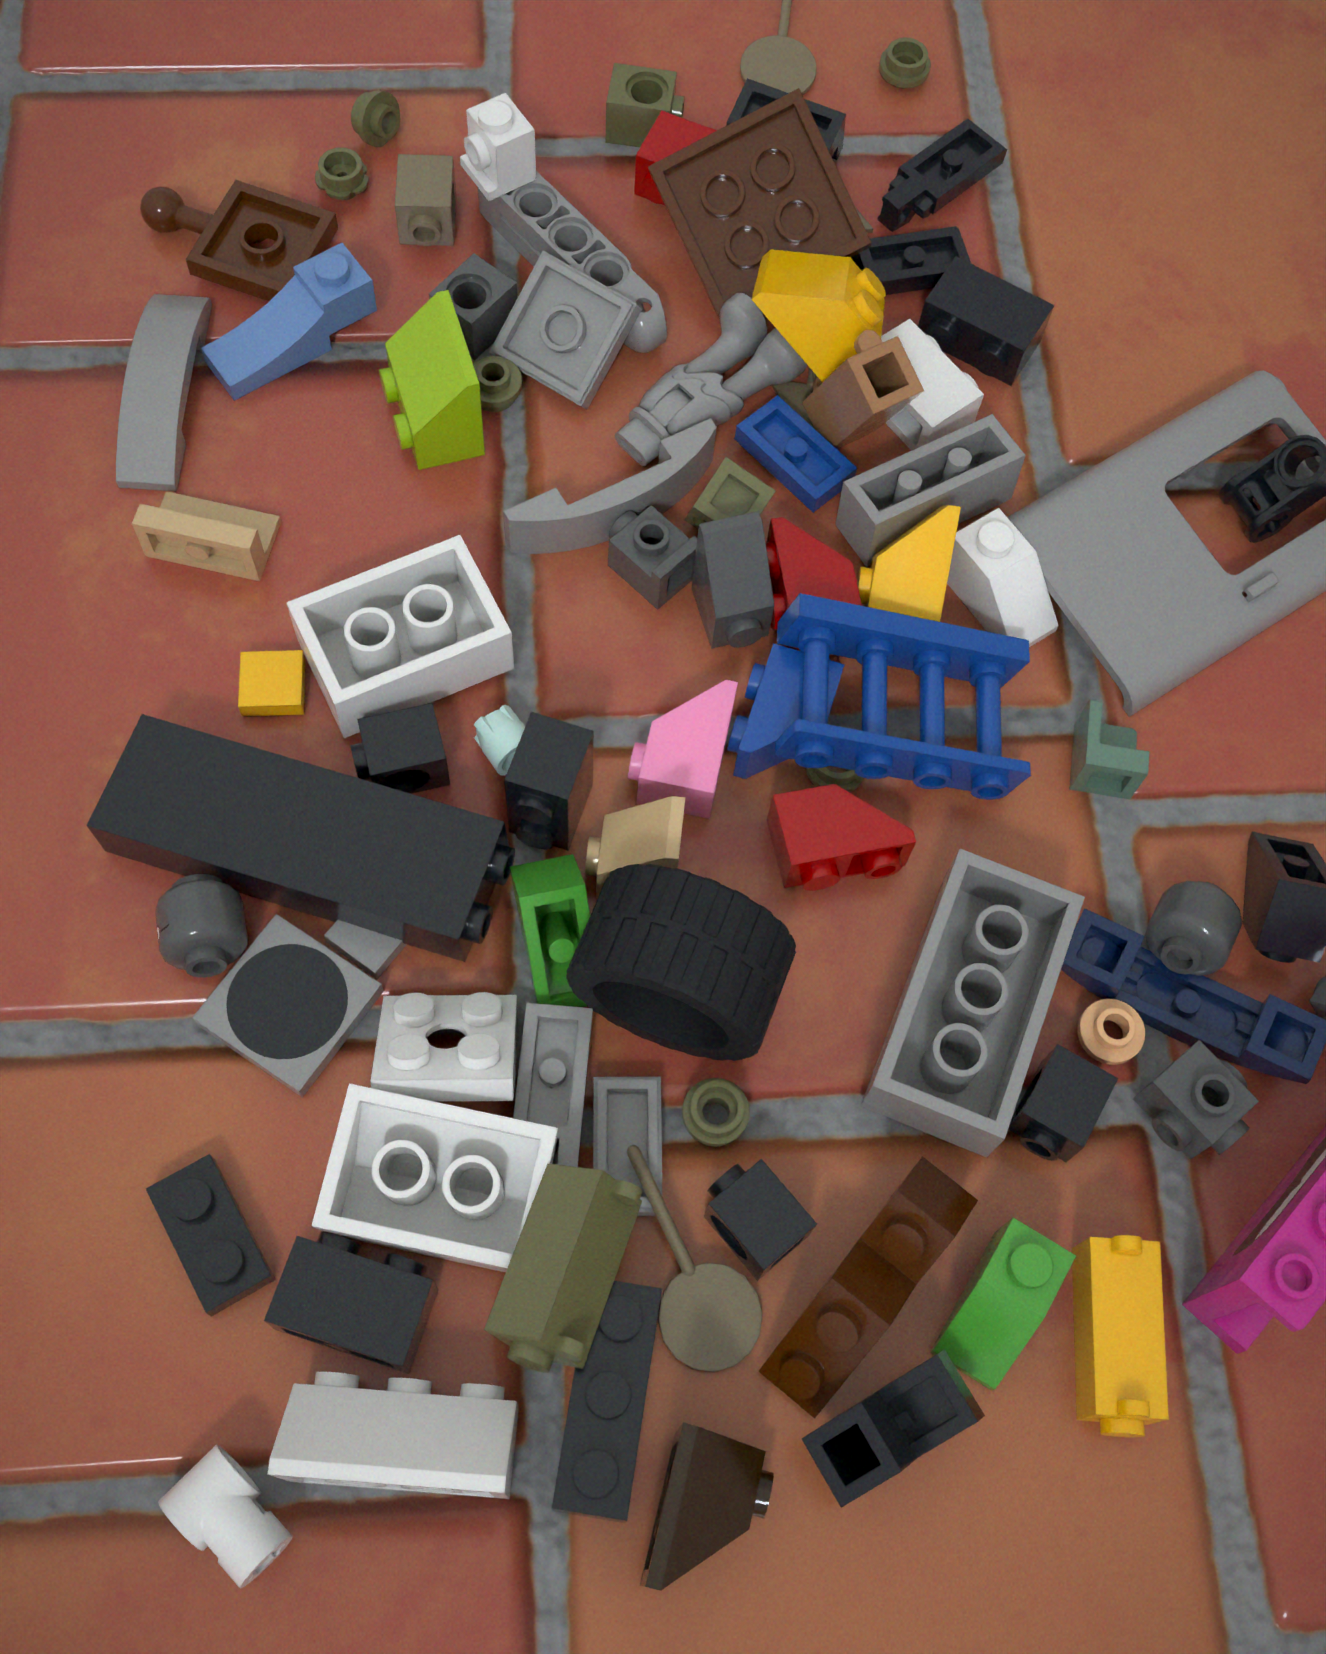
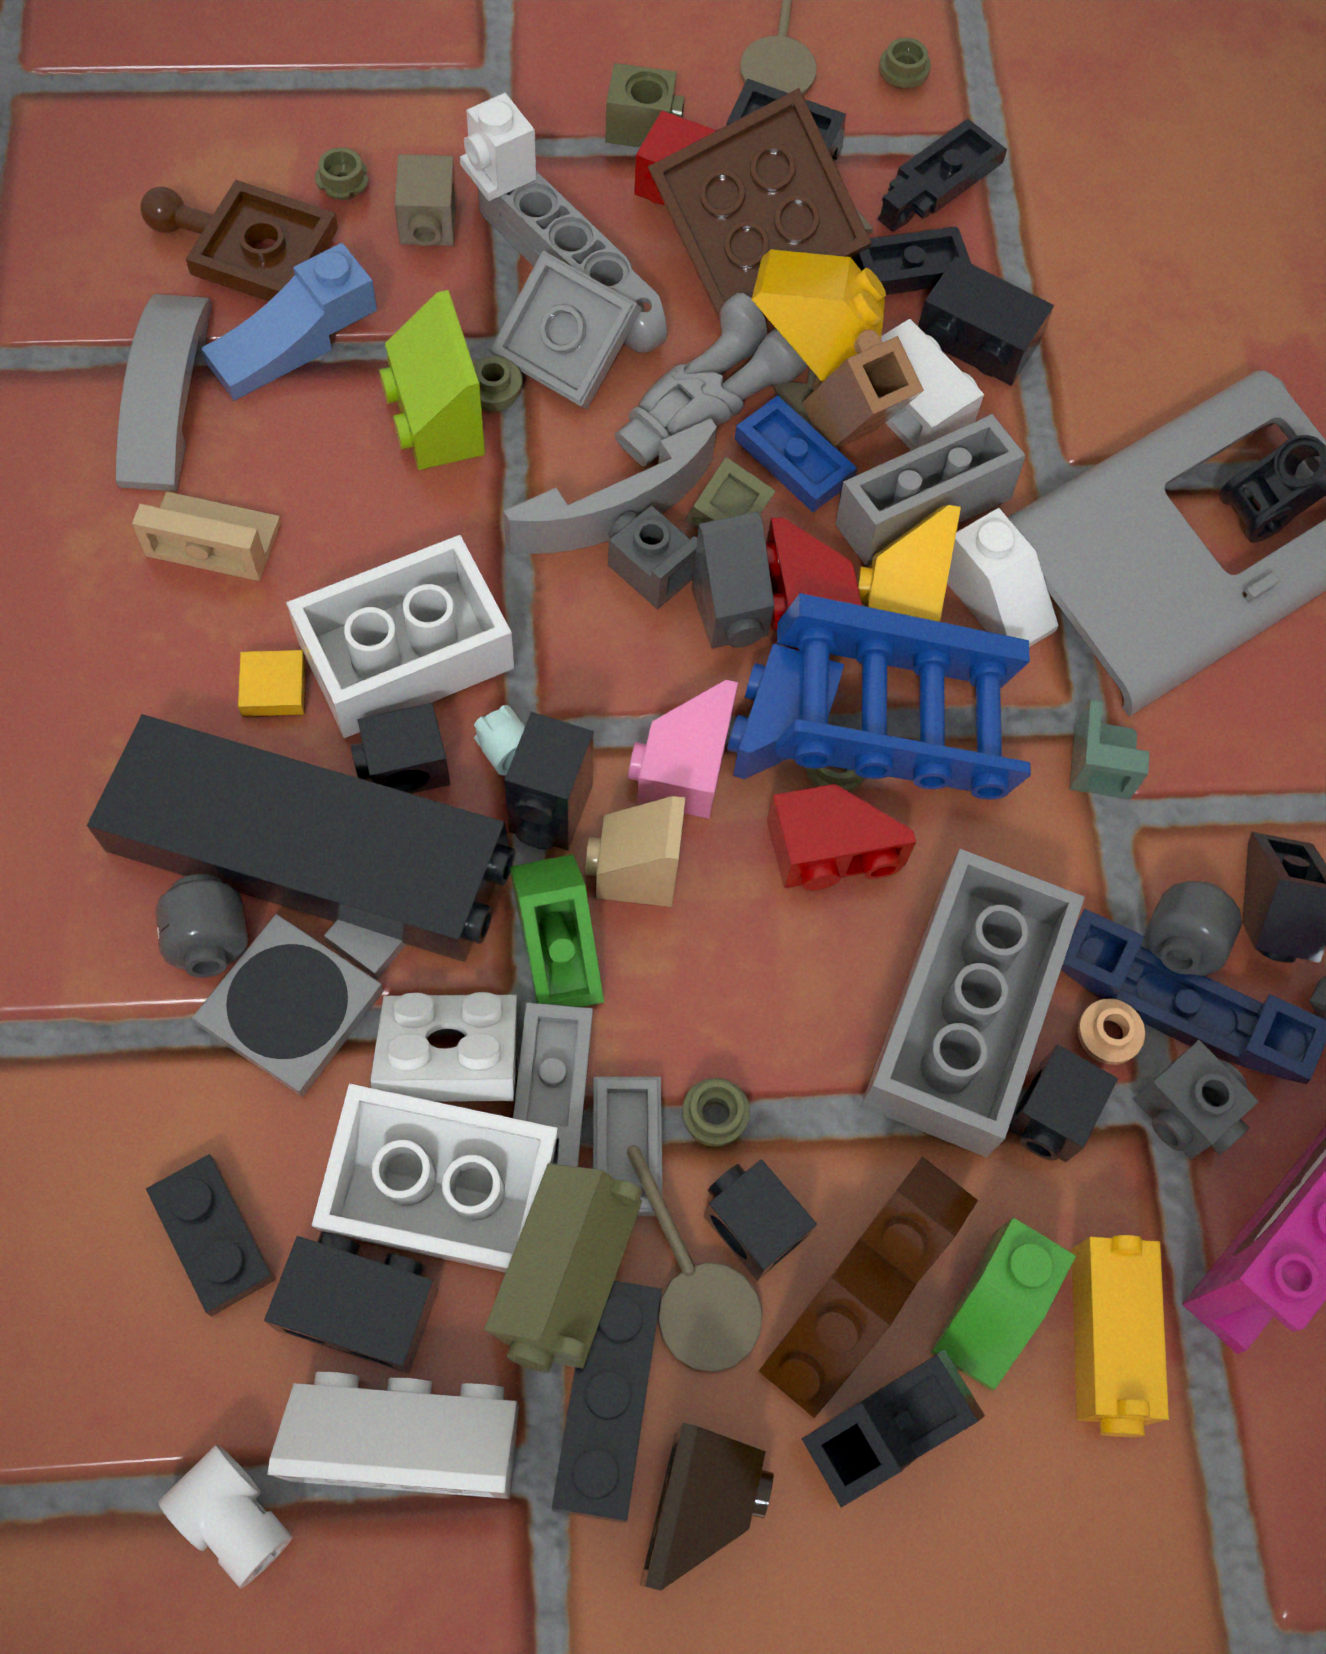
(376, 117): olive plate -> none
(481, 301): dark grey brick -> none
(682, 962): black tyre -> none

